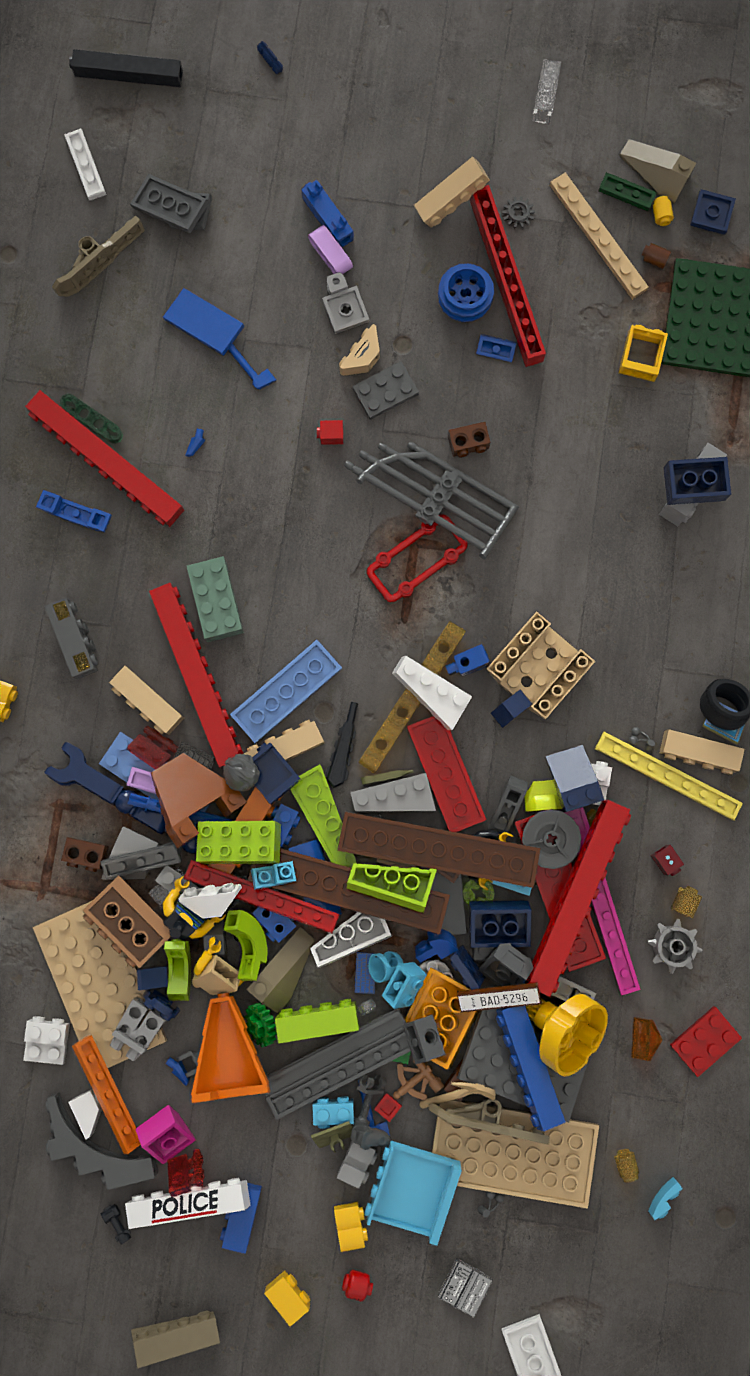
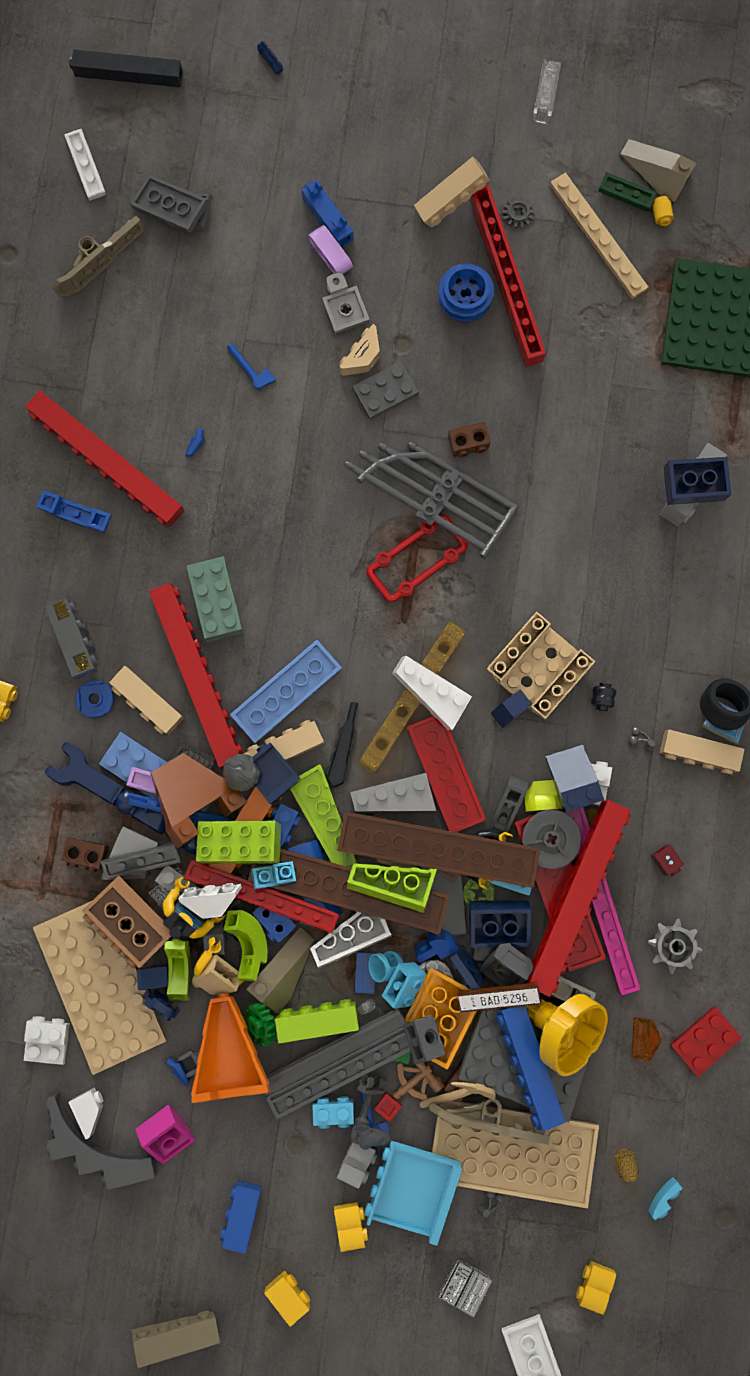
(91, 418): clear green beam -> none
(102, 707): none -> blue tile
(107, 1093): orange plate -> none
(111, 1215): black bar -> none
(132, 1033): light grey hips -> none
(148, 751): clear red plate -> none
(179, 1173): clear red plate -> none
(197, 1203): white brick -> none
(203, 321): blue tile -> none
(330, 432): red brick -> none
(333, 1136): olive piece -> none
(357, 1285): red head -> none
(385, 776): olive piece -> none
(477, 657): blue torso -> none
(496, 347): blue slope -> none
(596, 1287): none -> yellow brick
(603, 697): none -> black piece
(637, 369): yellow window -> none
(656, 255): reddish brown brick -> none
(668, 776): light yellow tile -> none
(686, 901): clear yellow brick -> none
(712, 212): dark blue plate -> none

